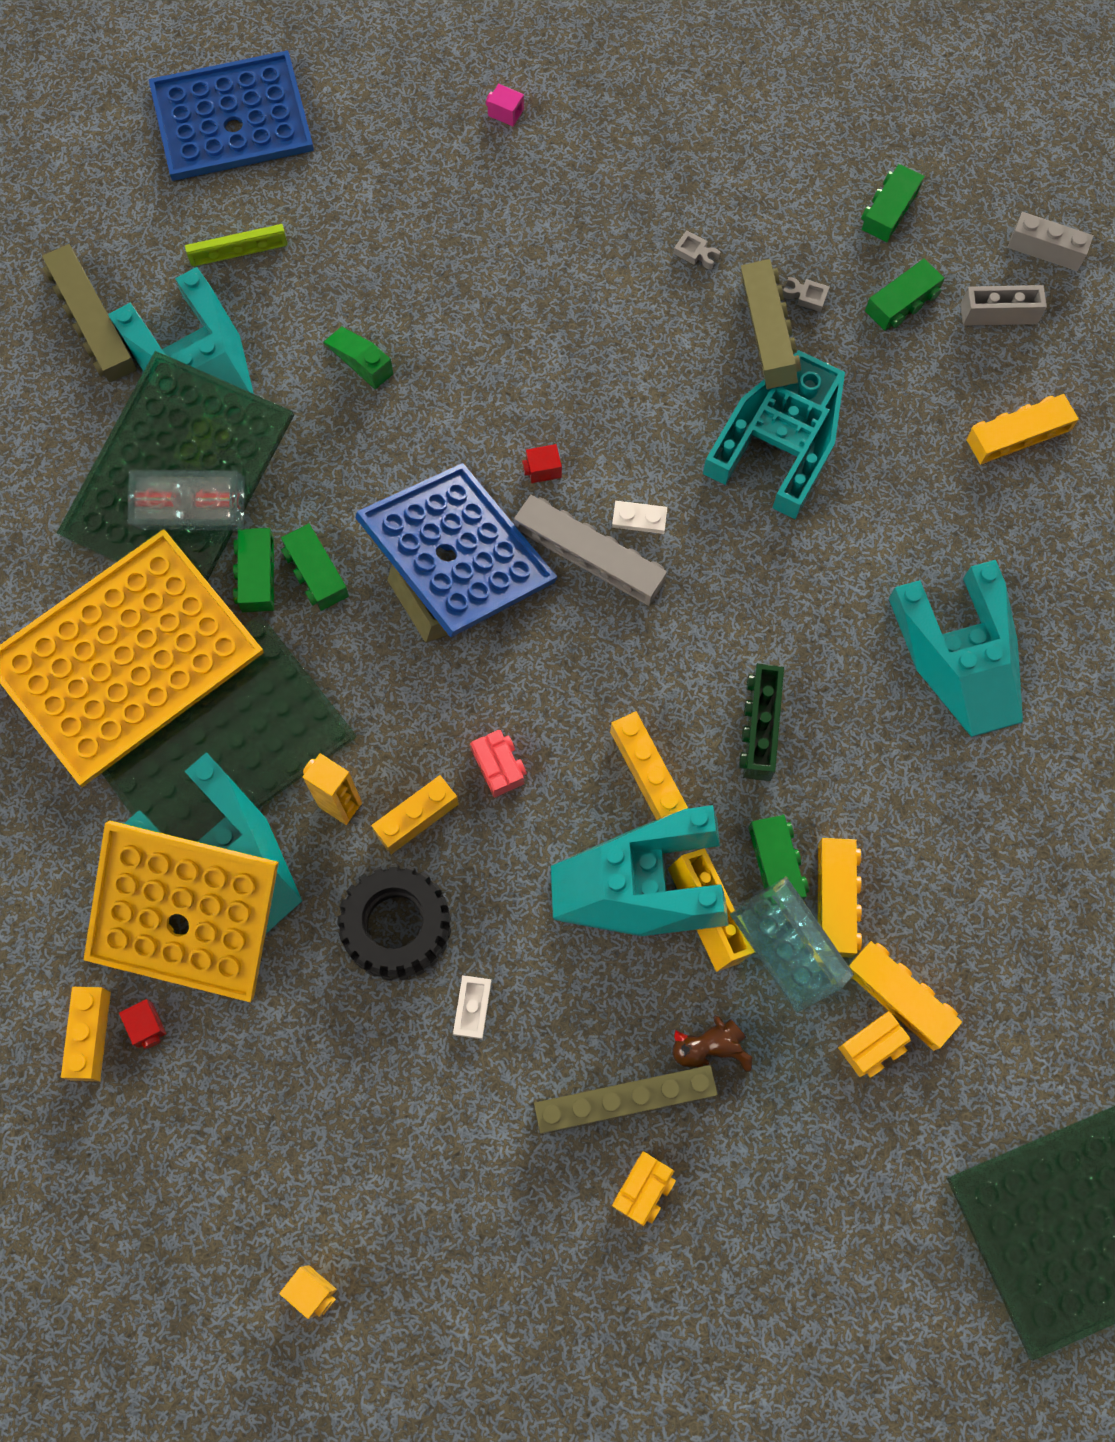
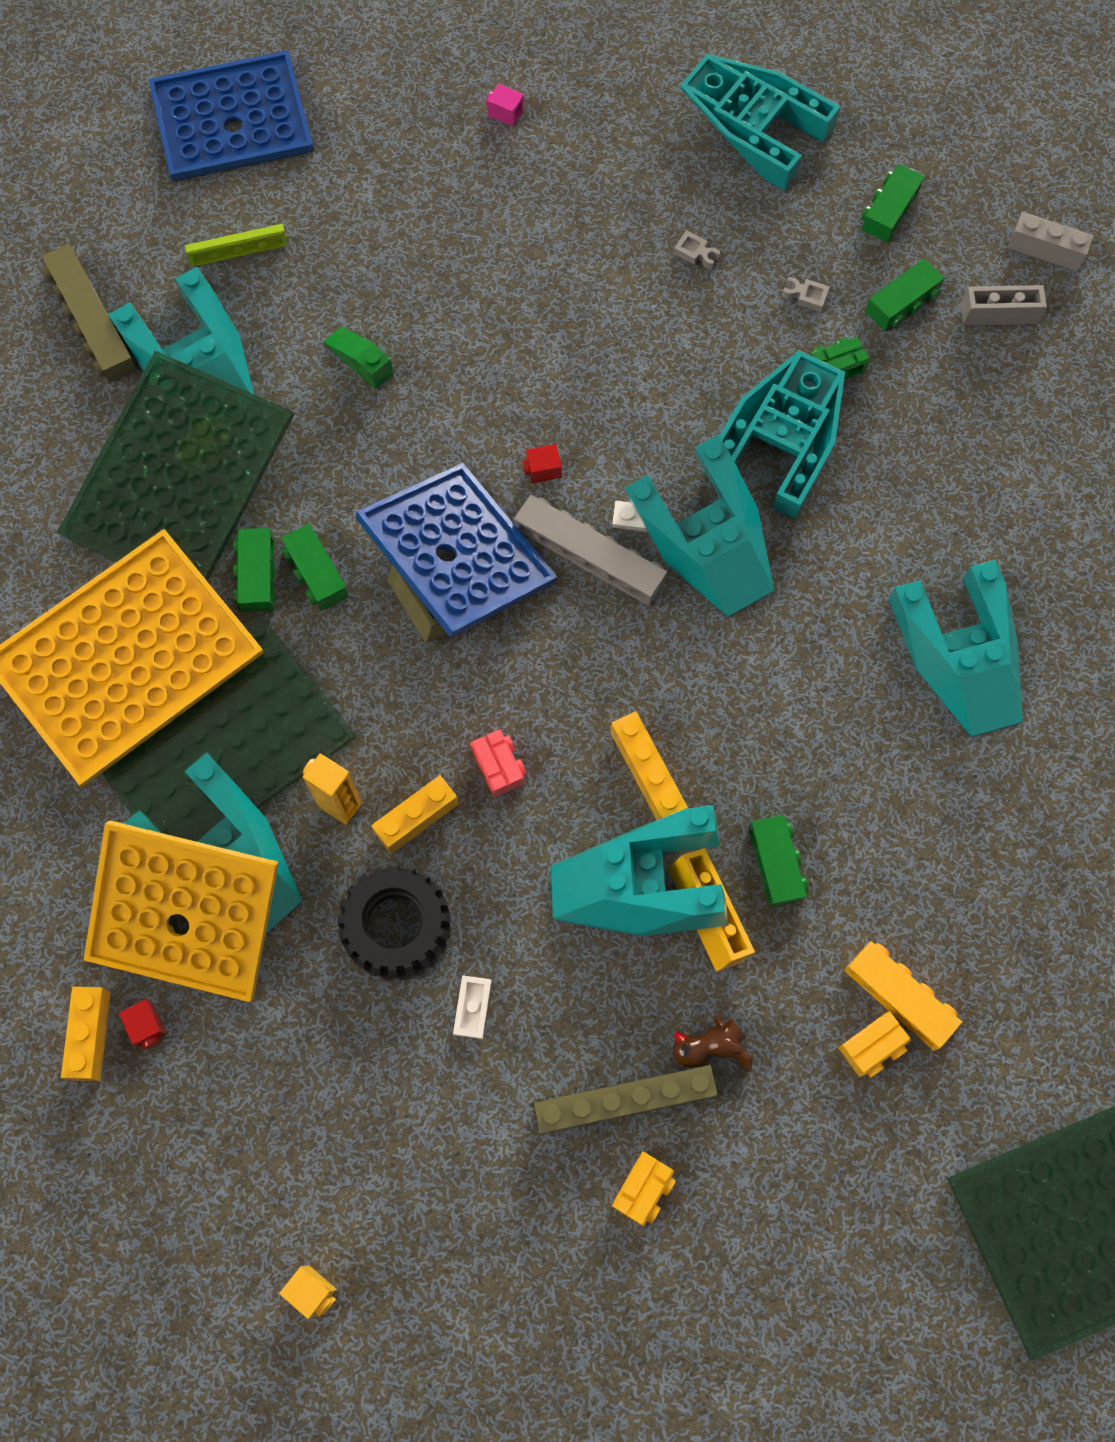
(186, 500): brick -> none
(719, 546): none -> teal wedge
(745, 102): none -> teal wedge
(763, 722): dark green brick -> none
(769, 324): olive brick -> none
(792, 944): clear light blue brick -> none
(838, 893): yellow brick -> none
(844, 355): none -> green brick
(1022, 428): yellow brick -> none

